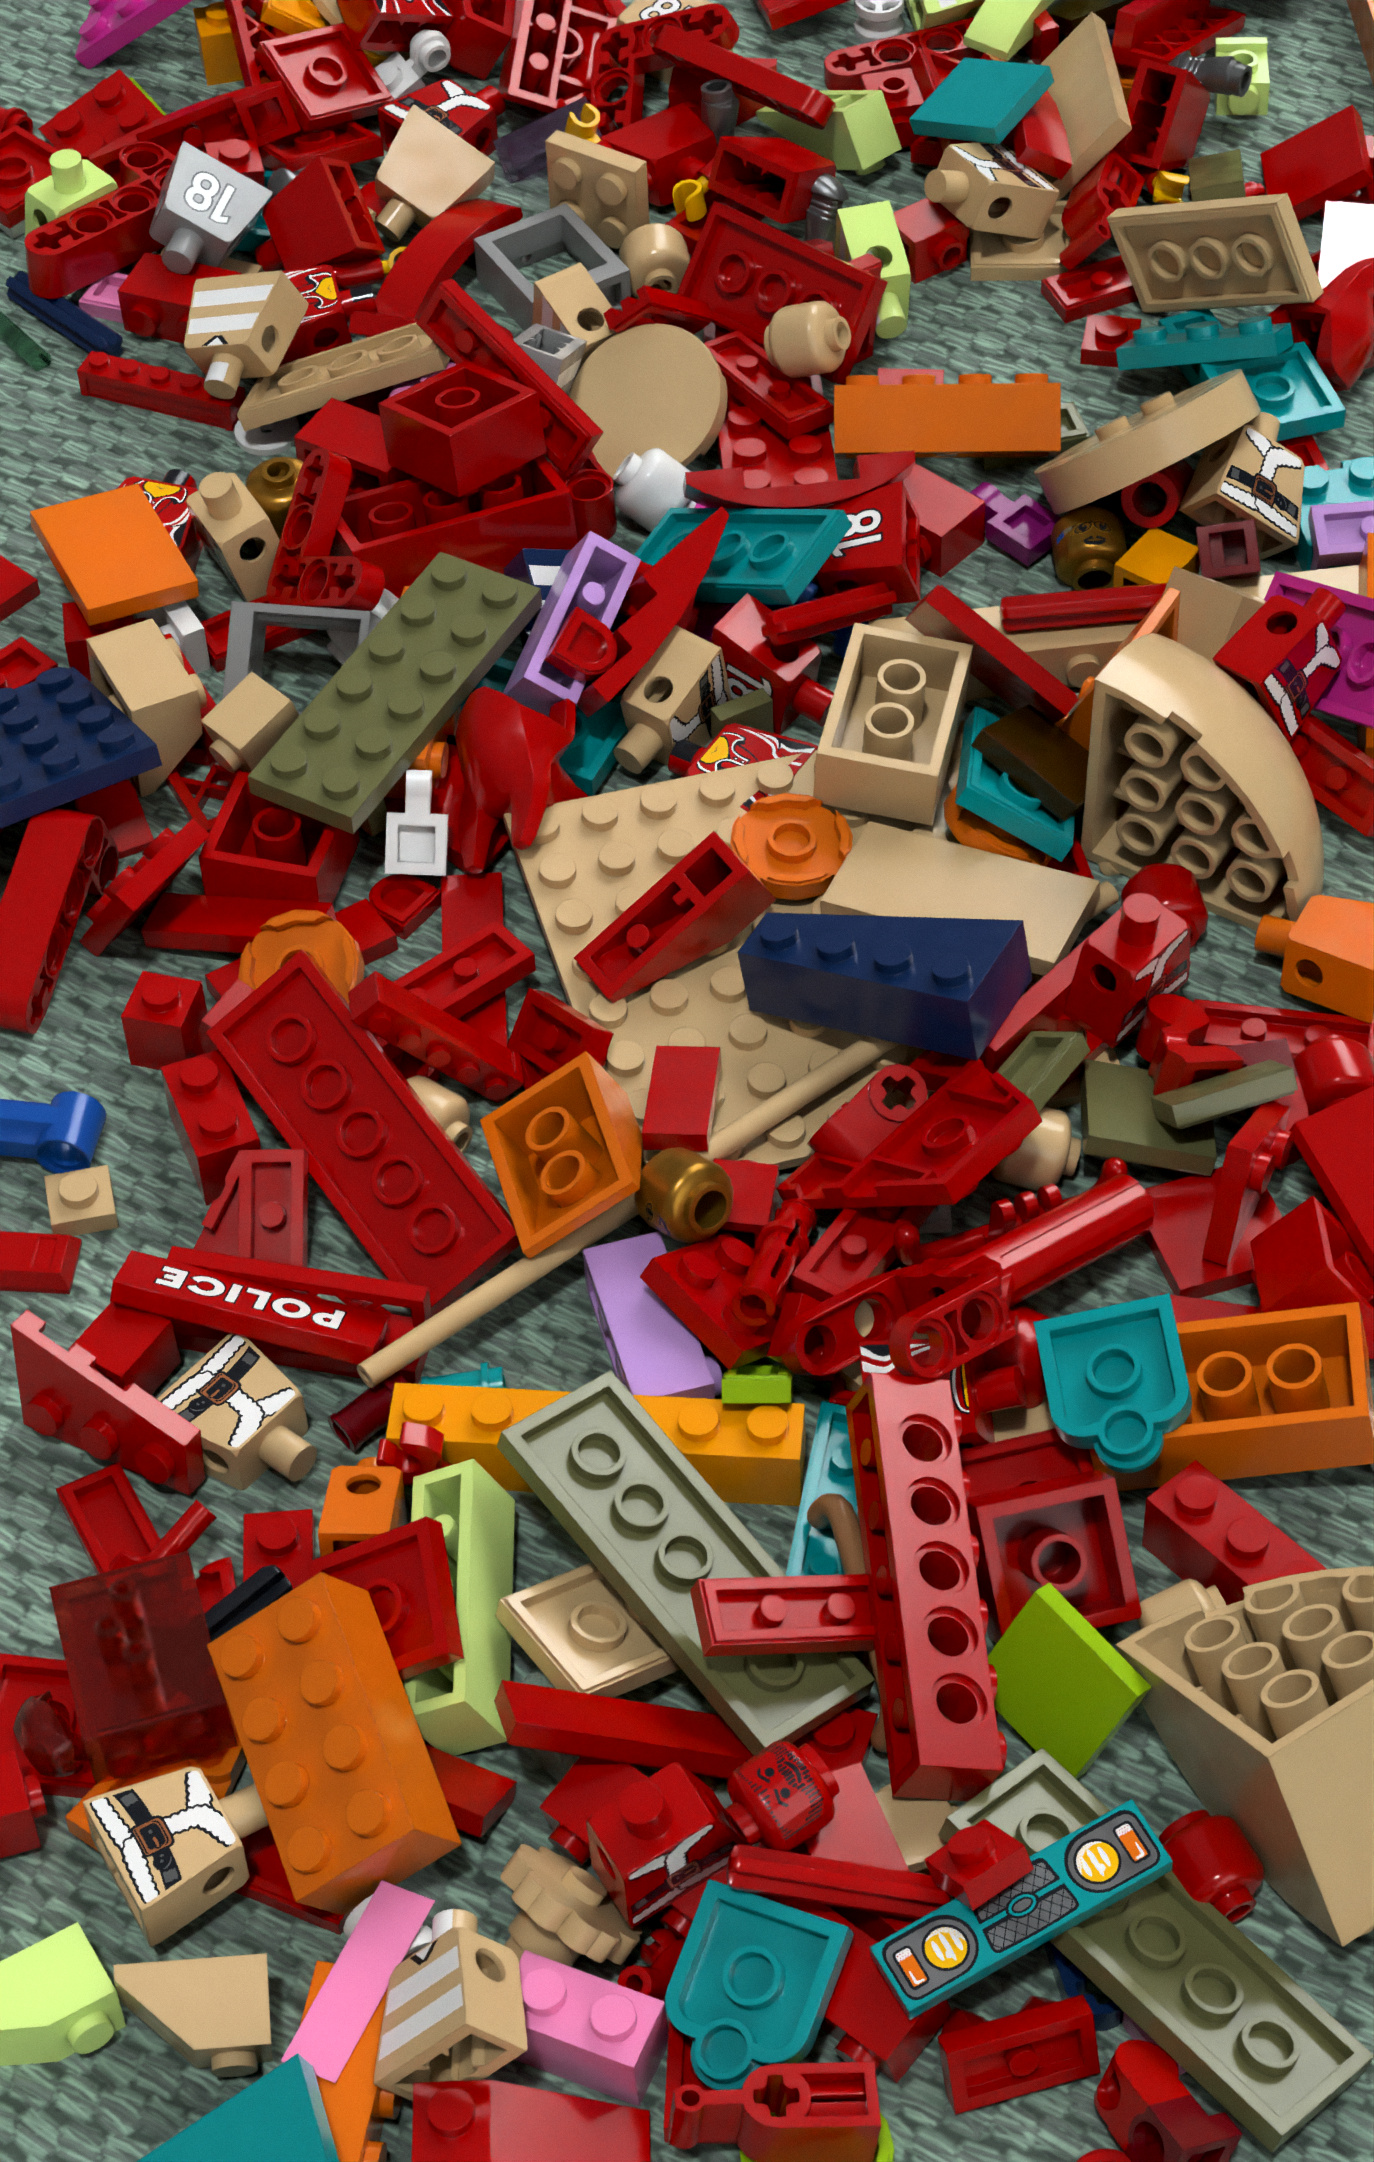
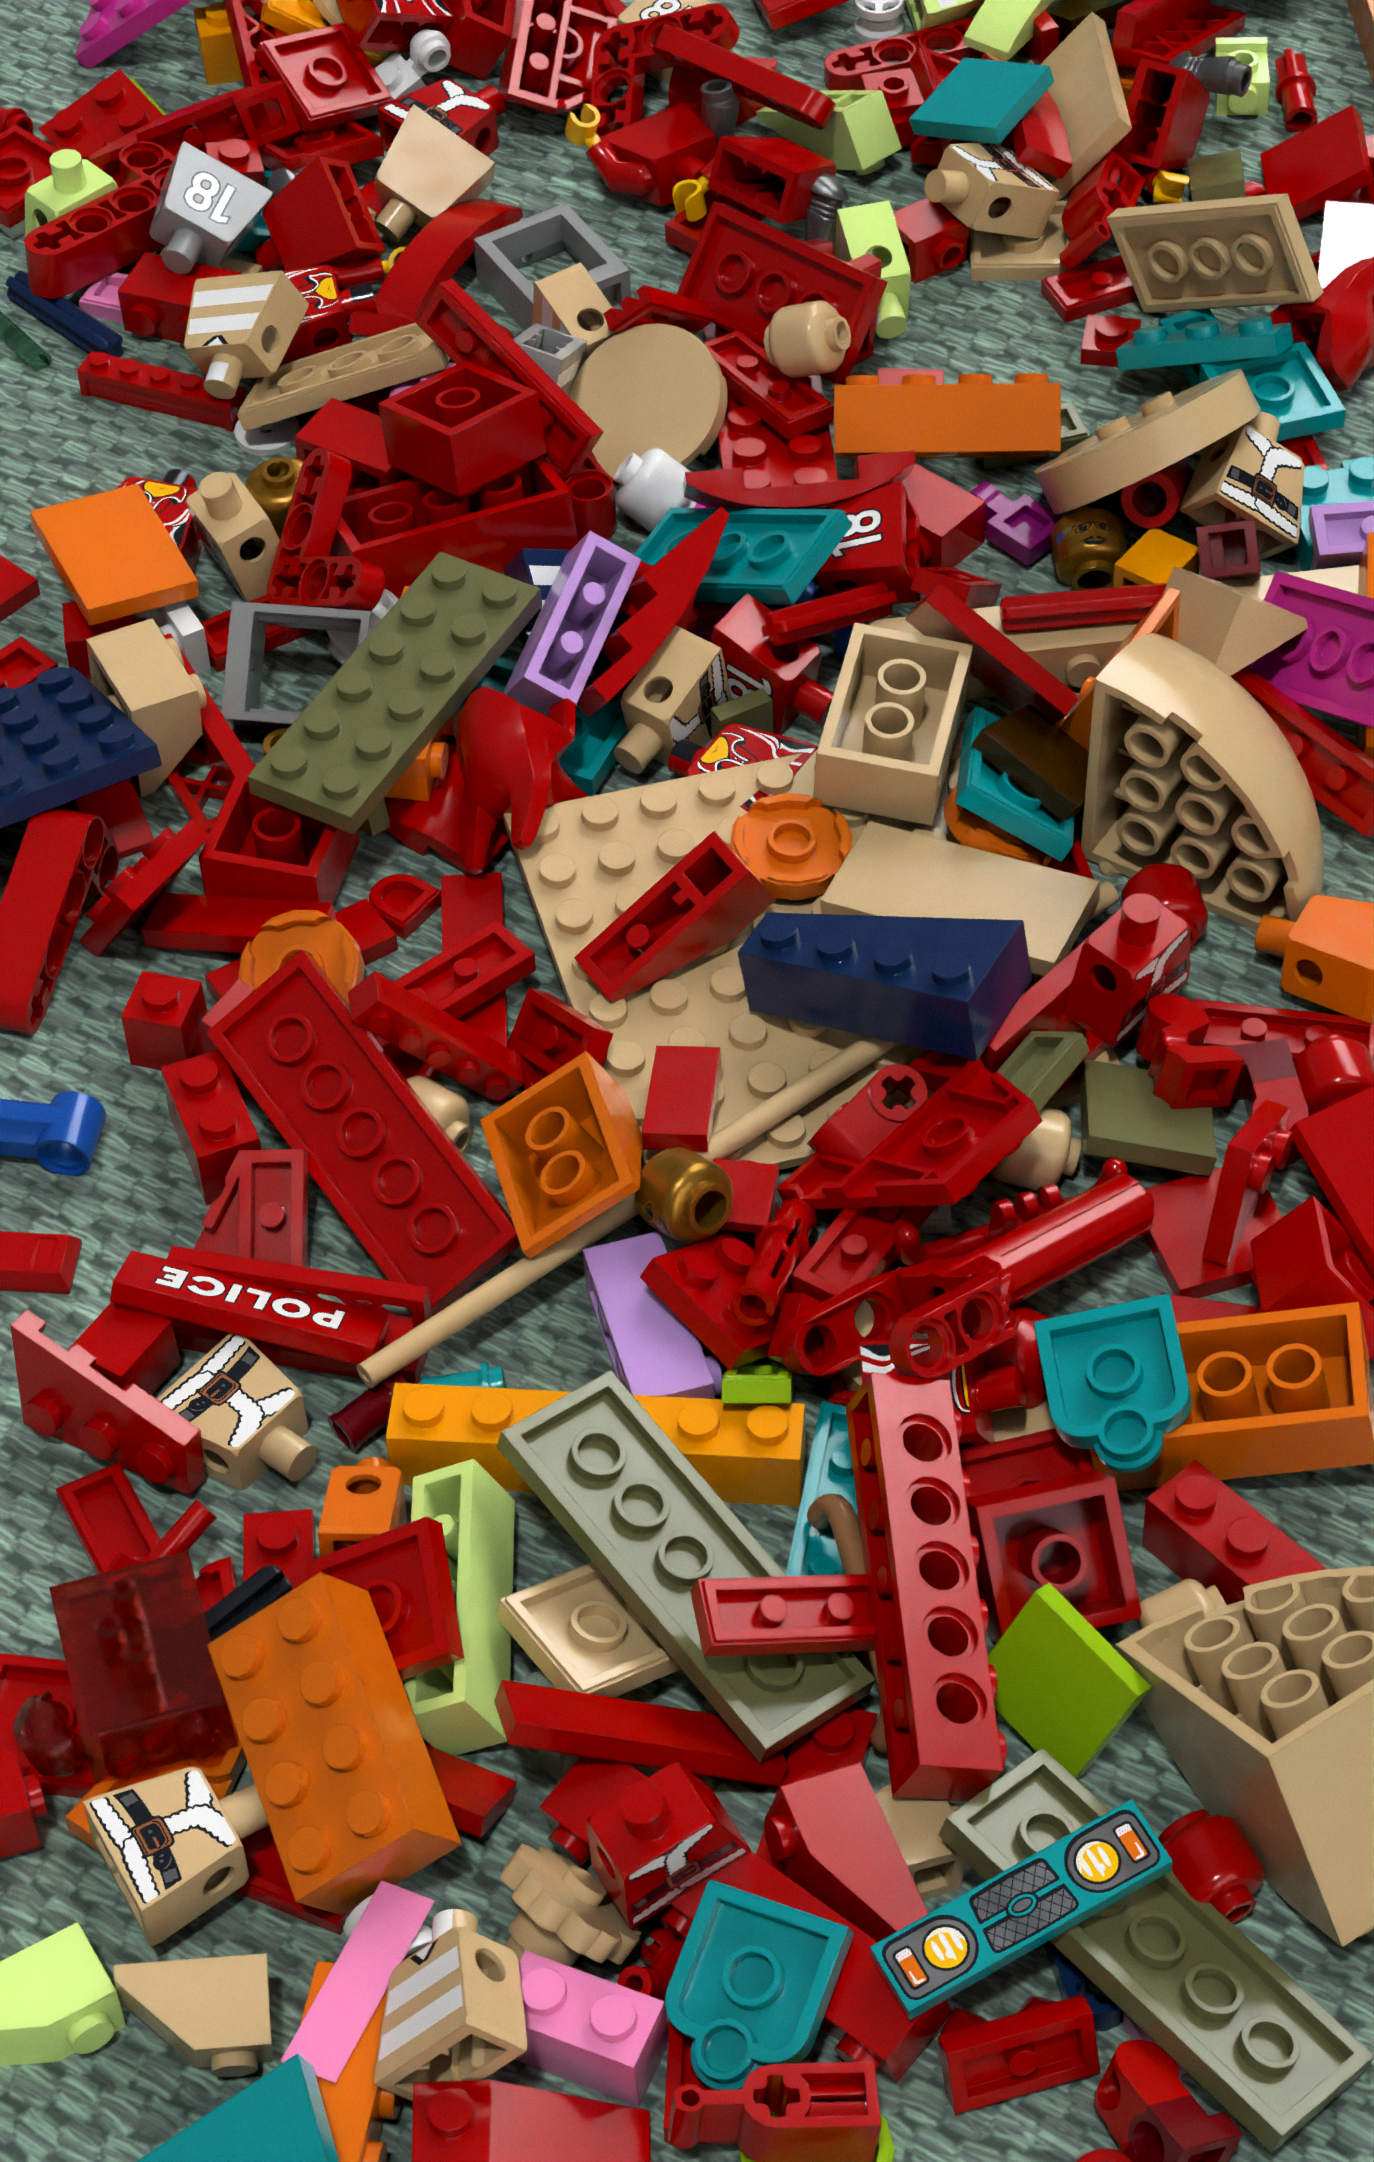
(81, 1201): tan plate -> none
(248, 723): tan brick -> none
(417, 837): white plate -> none
(420, 1453): red bar -> none
(525, 148): clear purple tile -> none
(583, 647): red tile -> none
(598, 185): tan plate -> none
(655, 257): tan head -> none
(781, 1796): red head -> none
(833, 1882): red axle -> none
(969, 588): none -> red plate
(978, 1863): red plate -> none
(1224, 1094): olive tile -> none
(1286, 656): red torso -> none
(1295, 91): none -> red axle

